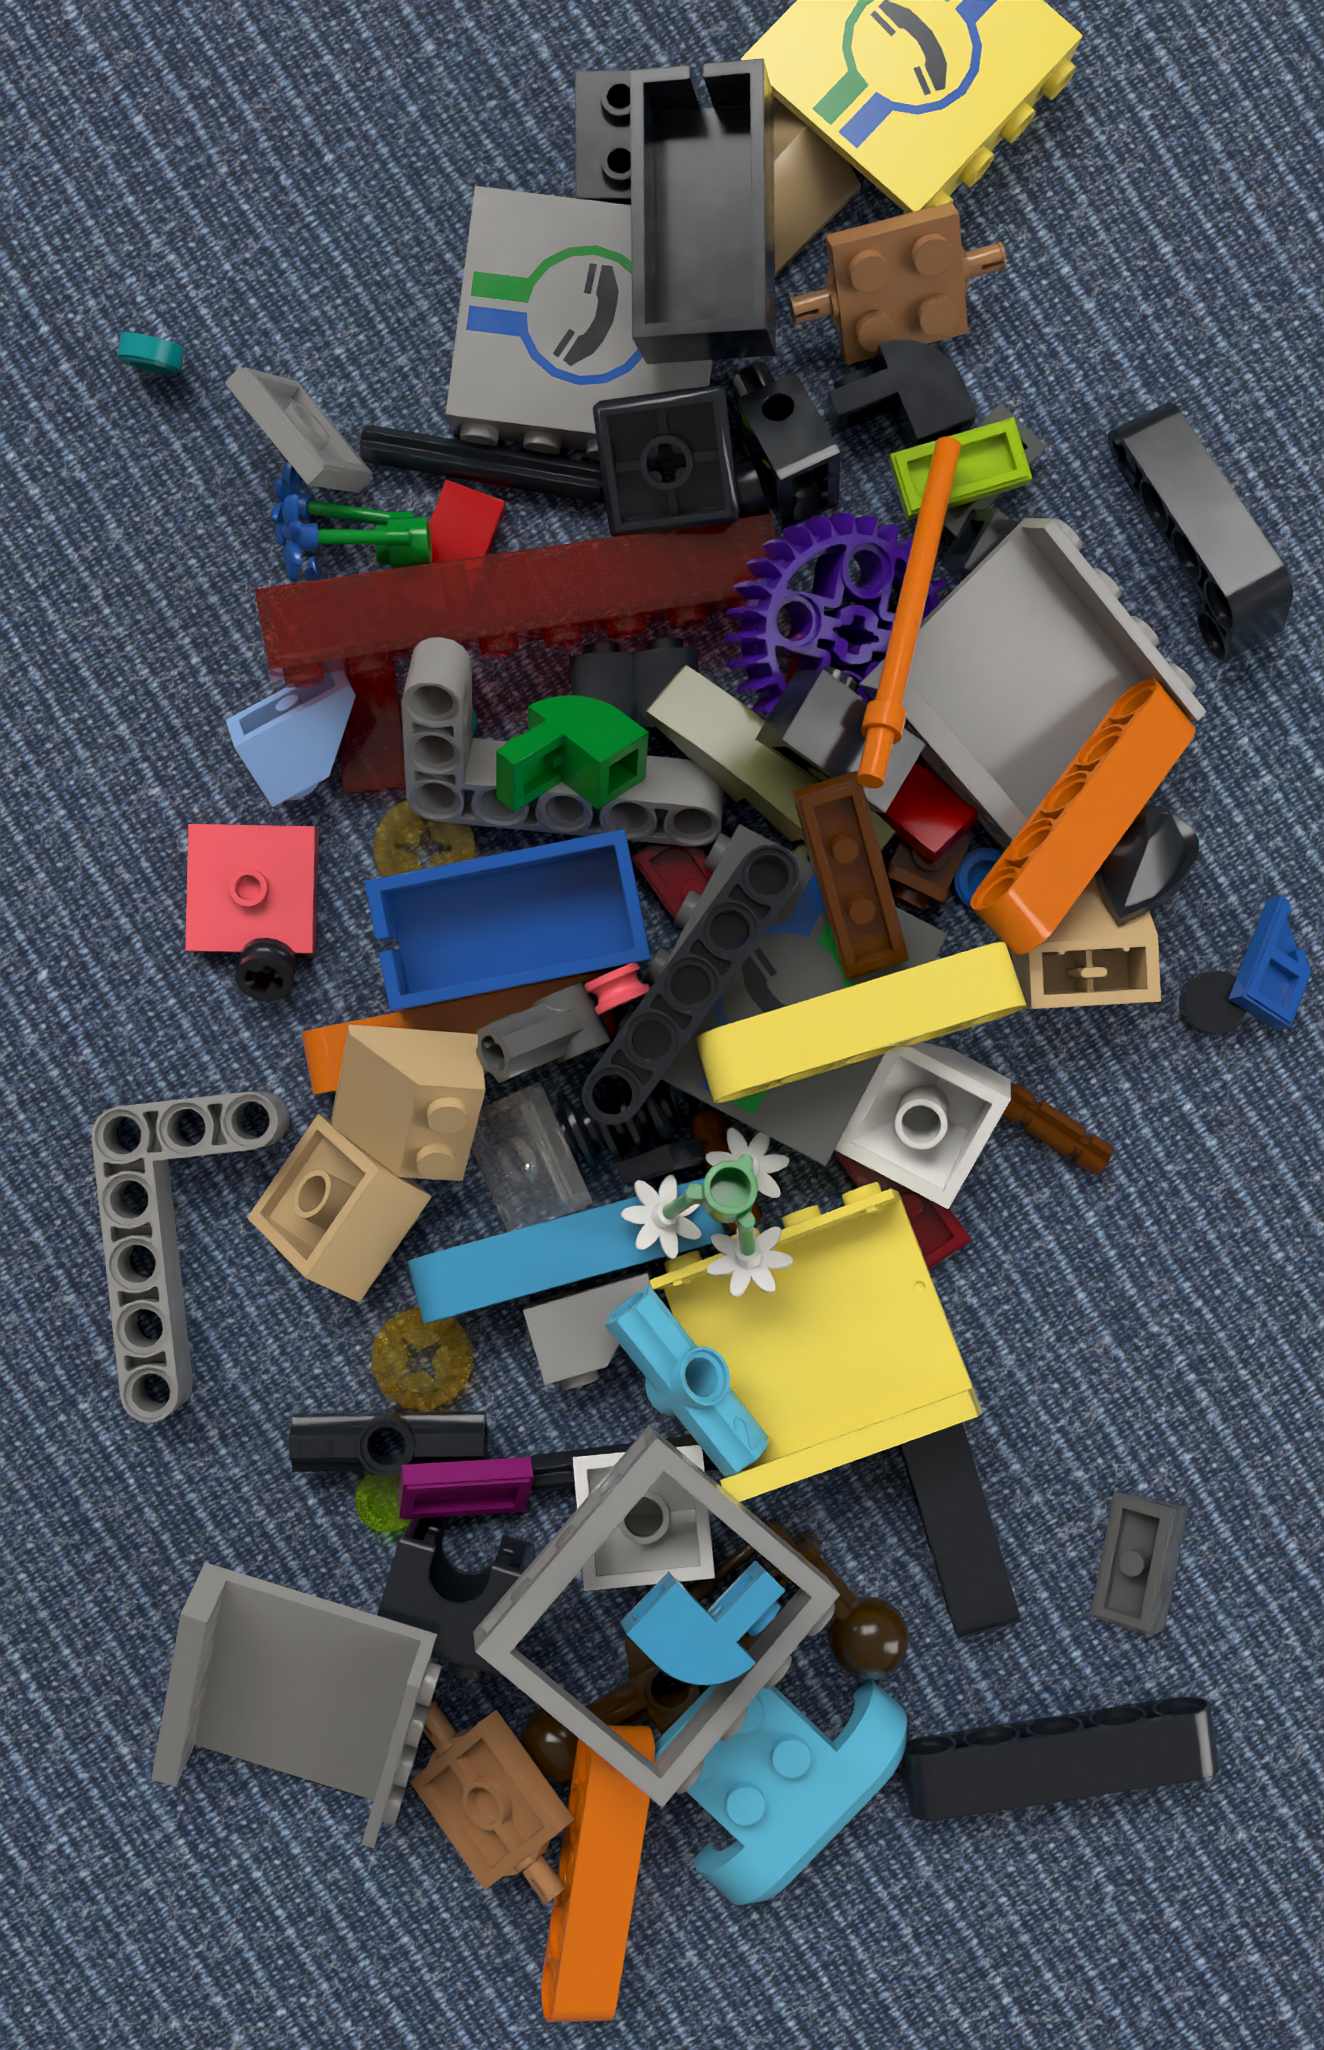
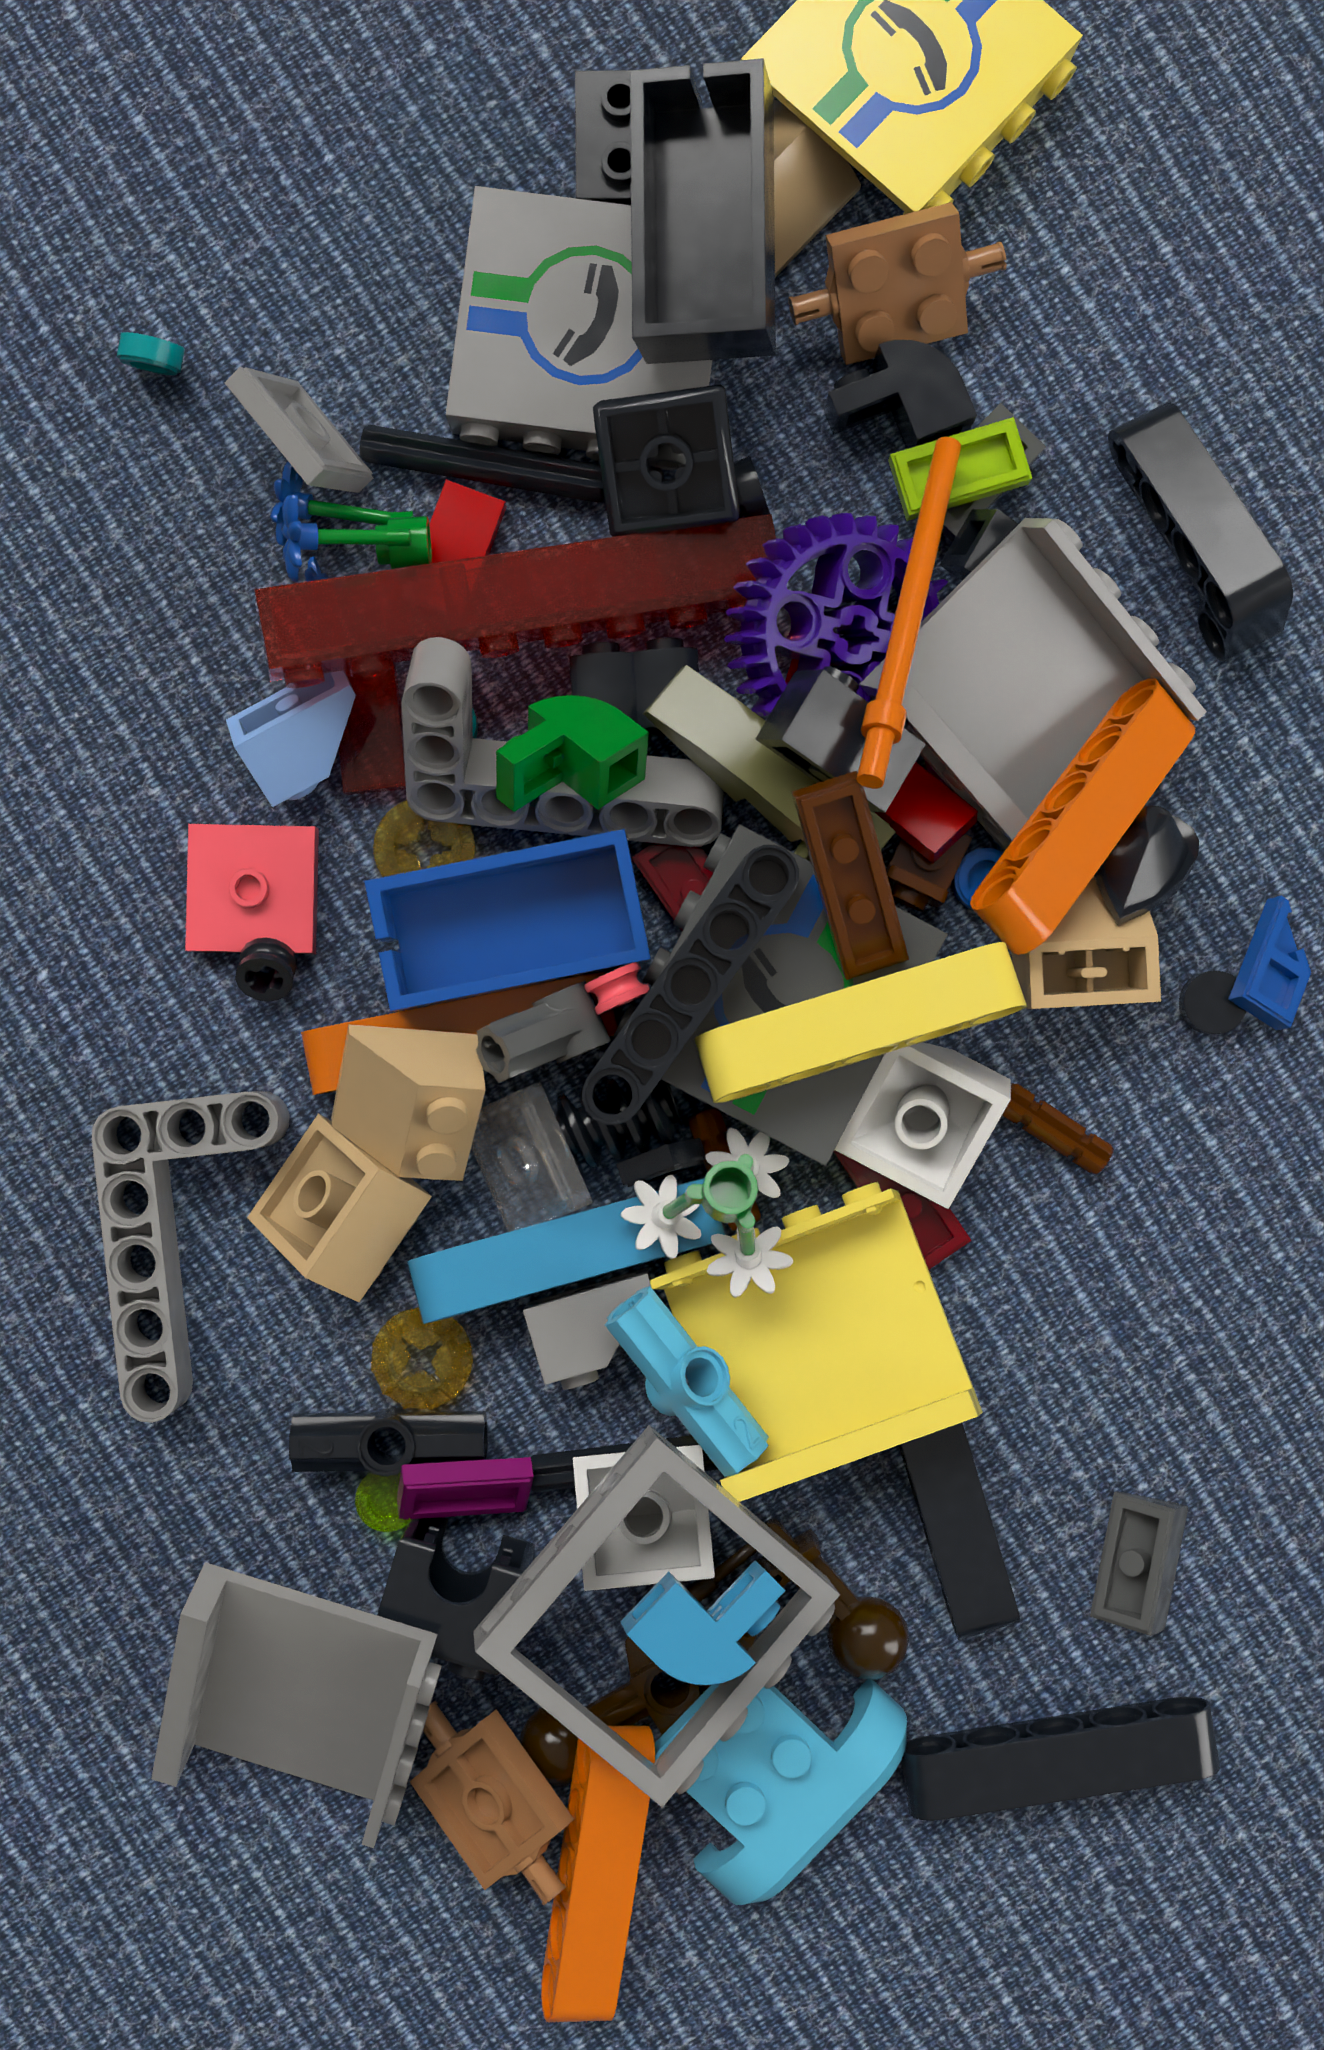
(787, 445): black torso -> none

